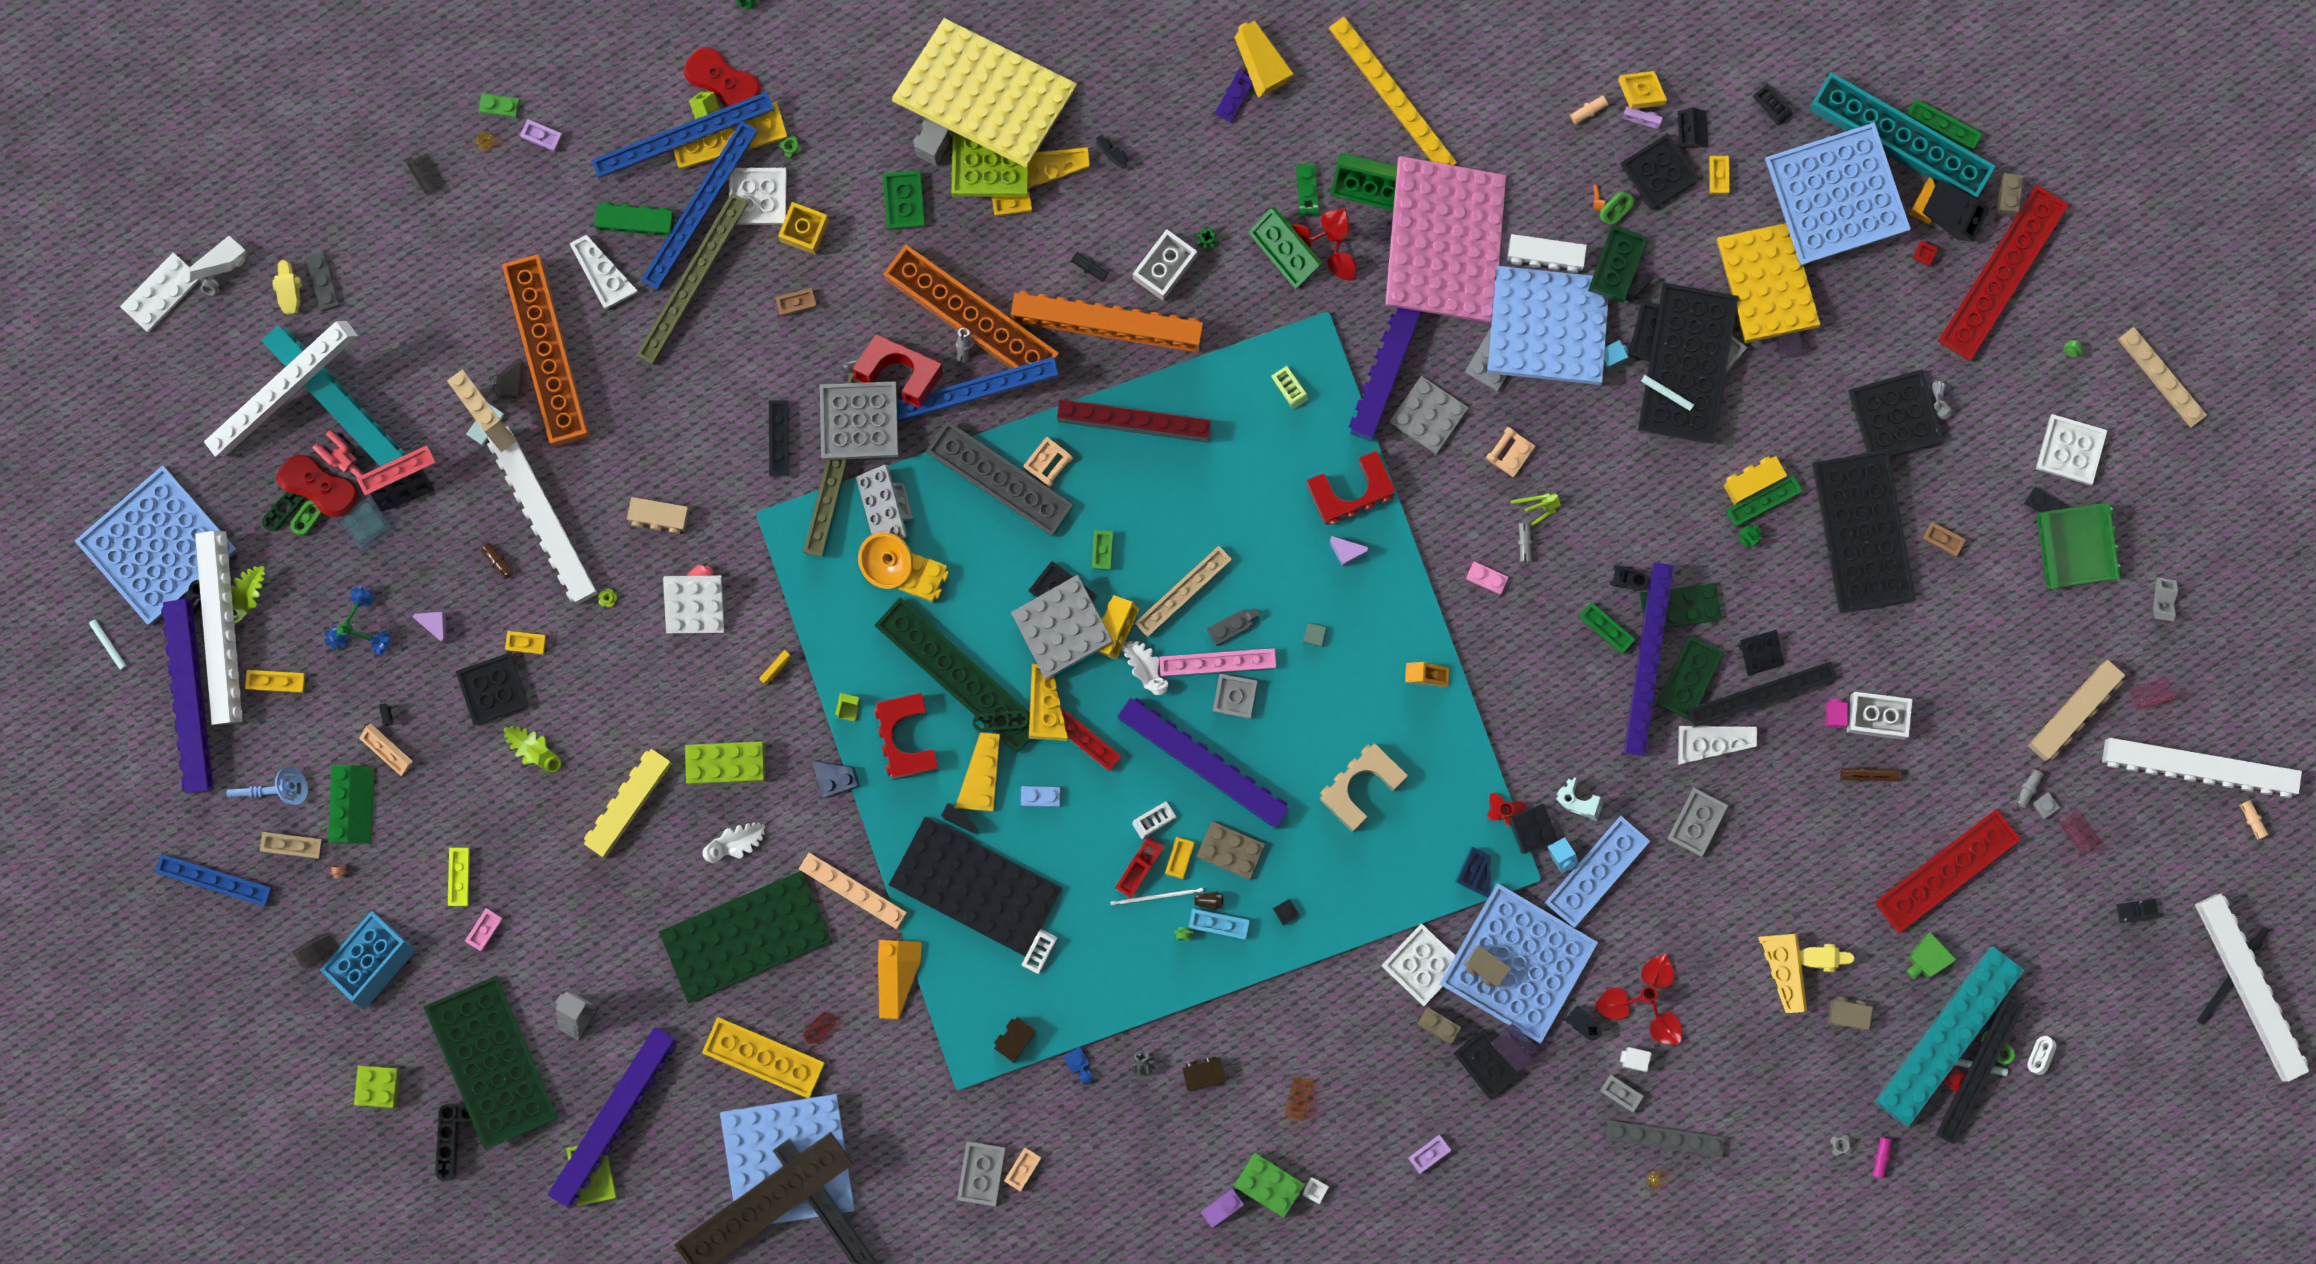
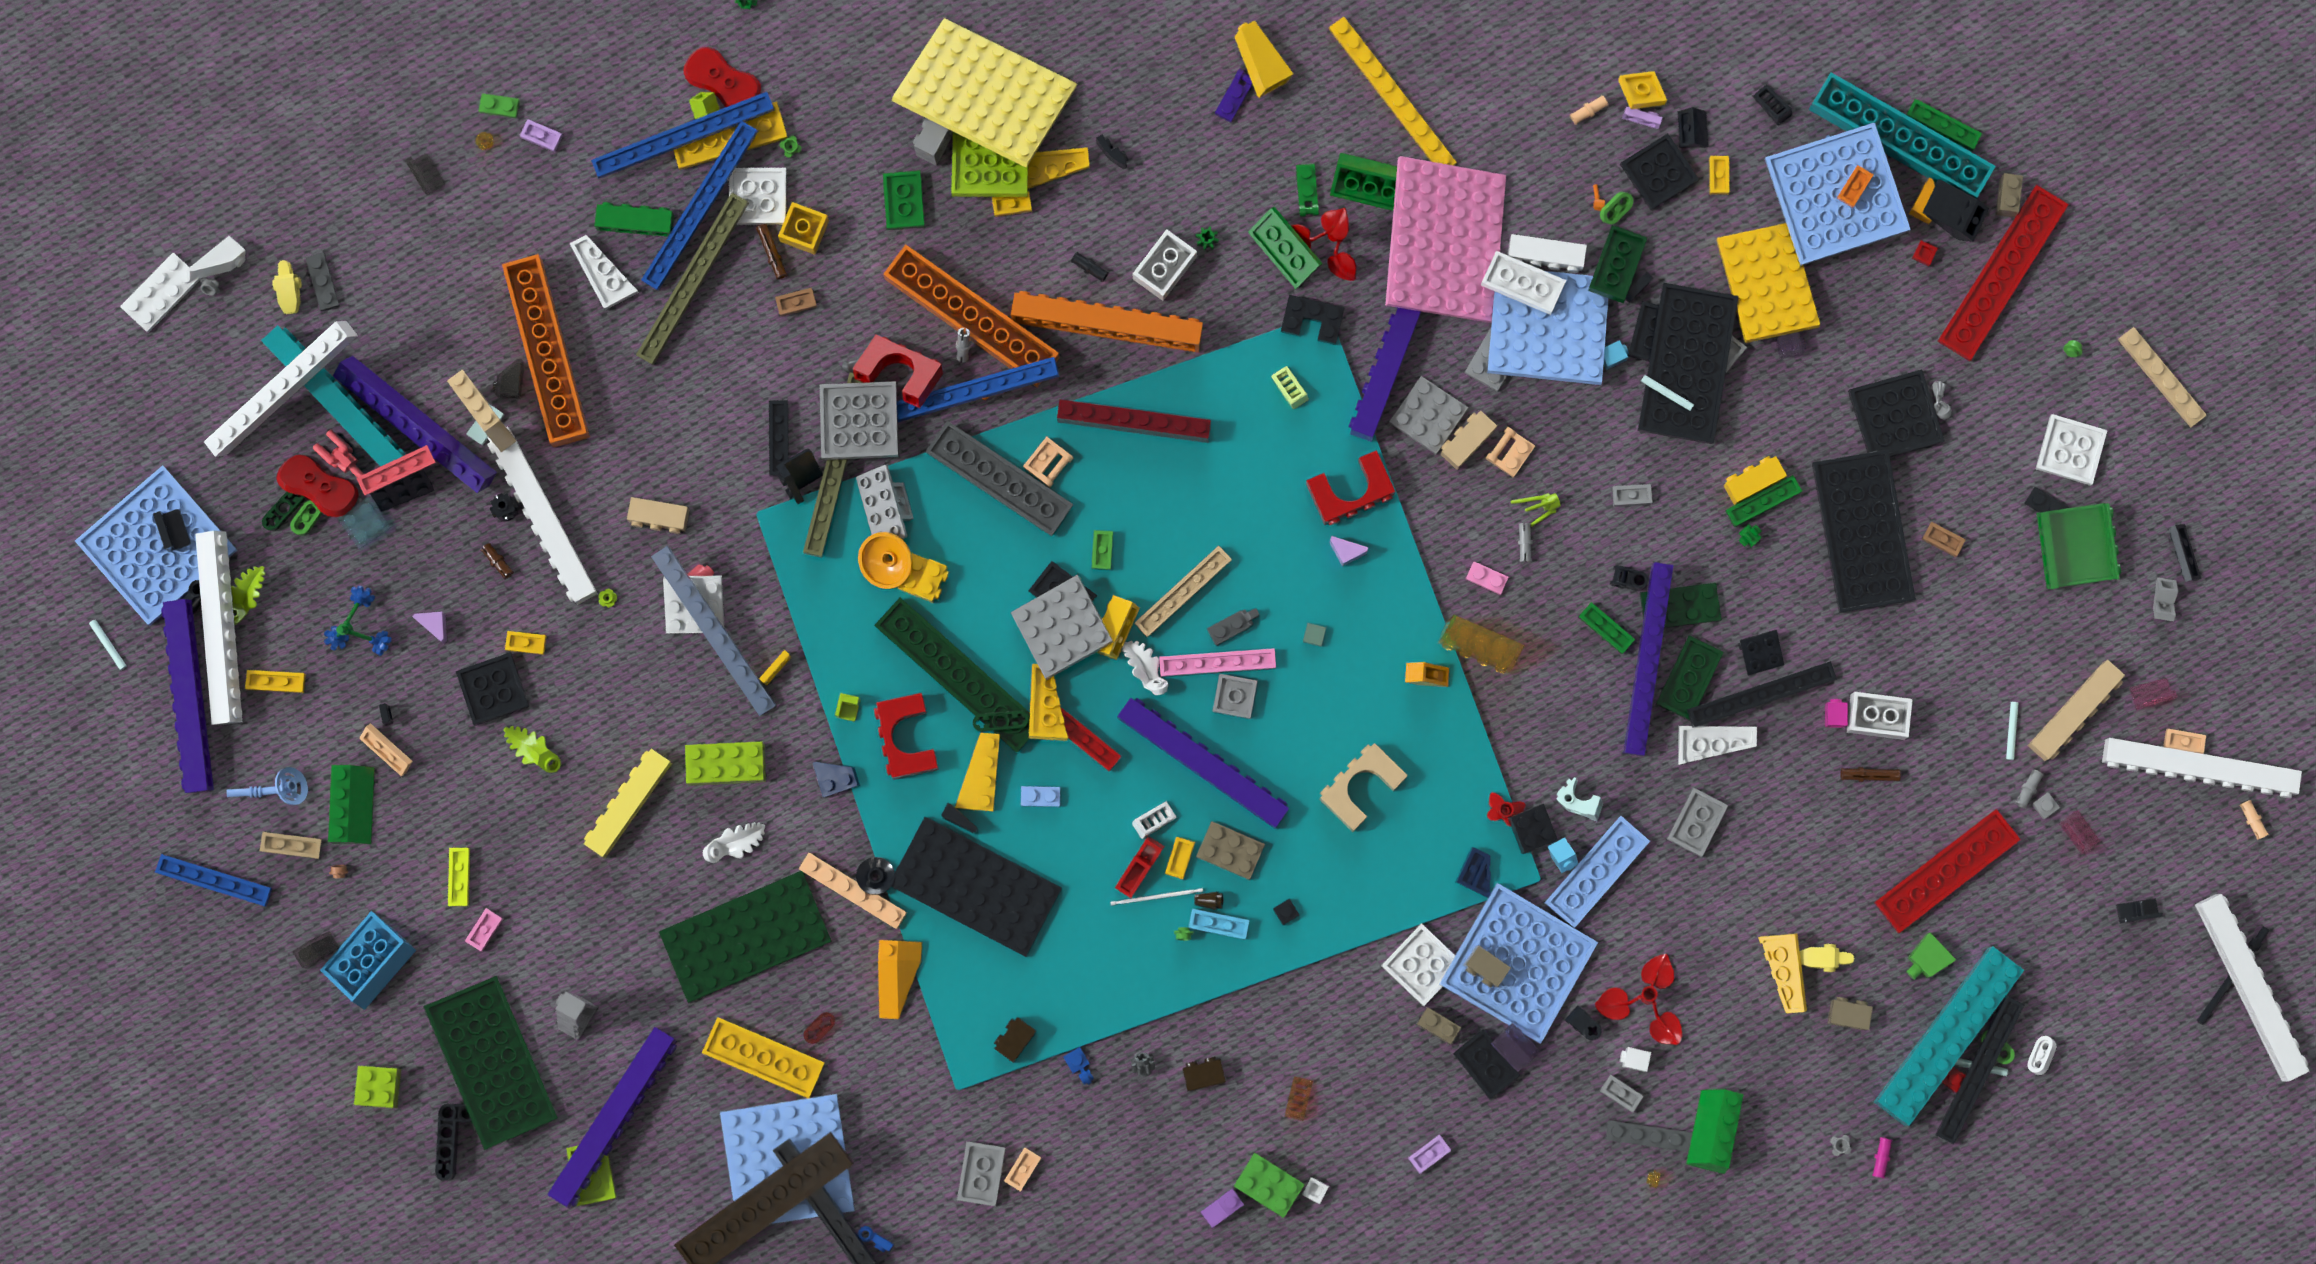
(172, 530): none -> black panel
(414, 424): none -> dark purple brick
(507, 513): none -> black brick
(713, 630): none -> sand blue plate
(779, 271): none -> reddish brown pin
(798, 473): none -> black bracket
(870, 868): none -> black dish
(881, 1243): none -> blue plate
(1047, 936): white slope -> none
(1302, 308): none -> black plate
(1468, 439): none -> tan brick
(1480, 644): none -> clear yellow slope
(1523, 282): none -> white plate
(1632, 495): none -> light grey plate
(1714, 1130): none -> green slope
(1855, 186): none -> orange plate
(2012, 731): none -> light aqua bar
(2184, 553): none -> black plate
(2184, 741): none -> light nougat plate

